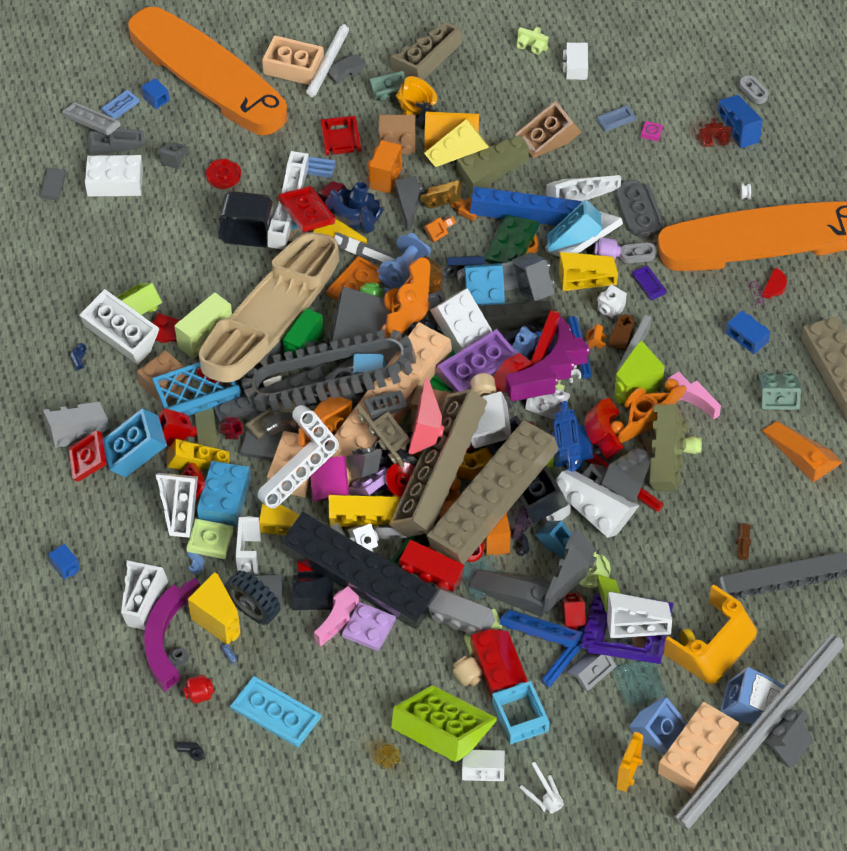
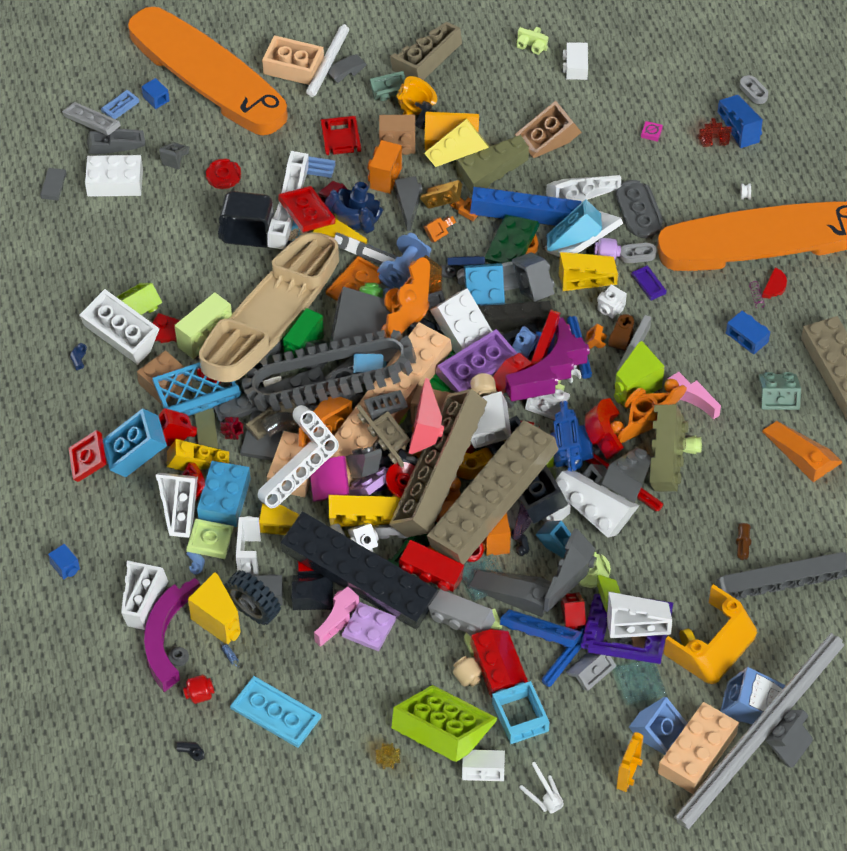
(75, 423): light grey wedge -> none
(616, 118): sand blue tile -> none

